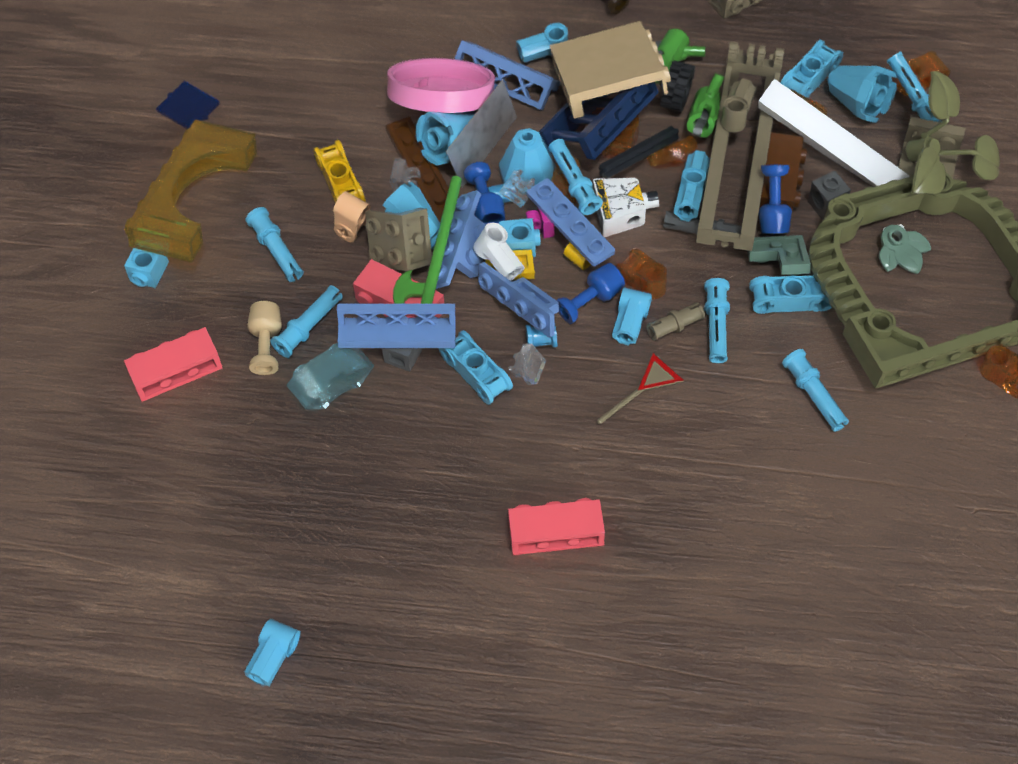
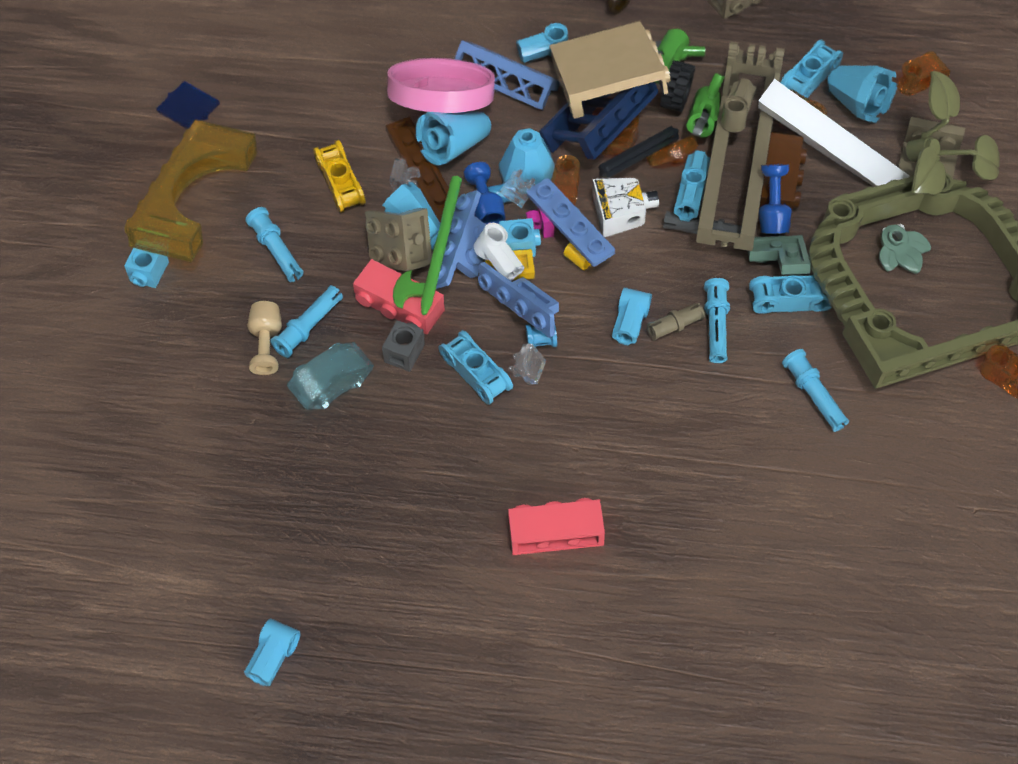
(173, 364): coral brick -> none
(349, 216): light nougat piece -> none
(396, 329): medium blue fence -> none
(482, 131): flat silver sticker -> none
(578, 184): medium azure pin -> none
(602, 284): blue piece -> none
(644, 273): clear orange piece -> none
(656, 376): dark tan piece -> none
(826, 189): dark grey brick -> none
(920, 105): medium azure pin -> none

